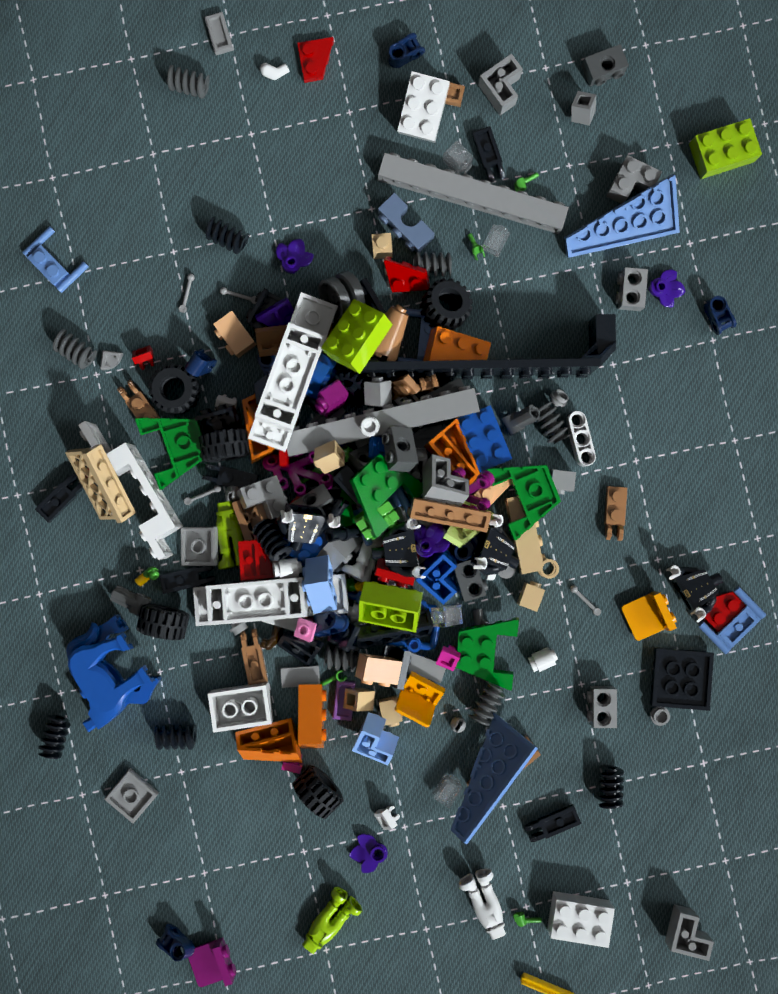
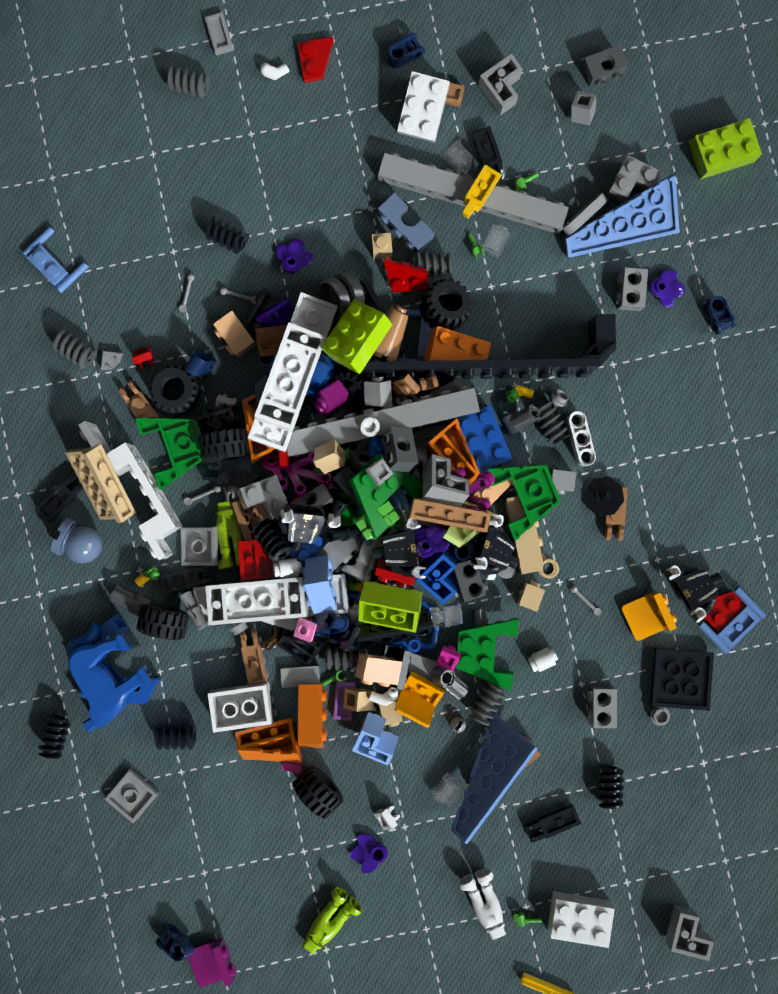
(79, 543): none -> sand blue tile
(194, 610): none -> light grey pin
(379, 471): none -> light grey tile
(386, 698): none -> white arm
(449, 682): none -> dark grey piece
(480, 190): none -> yellow hinge
(518, 391): none -> arm
(584, 214): none -> light grey beam
(604, 496): none -> black piece

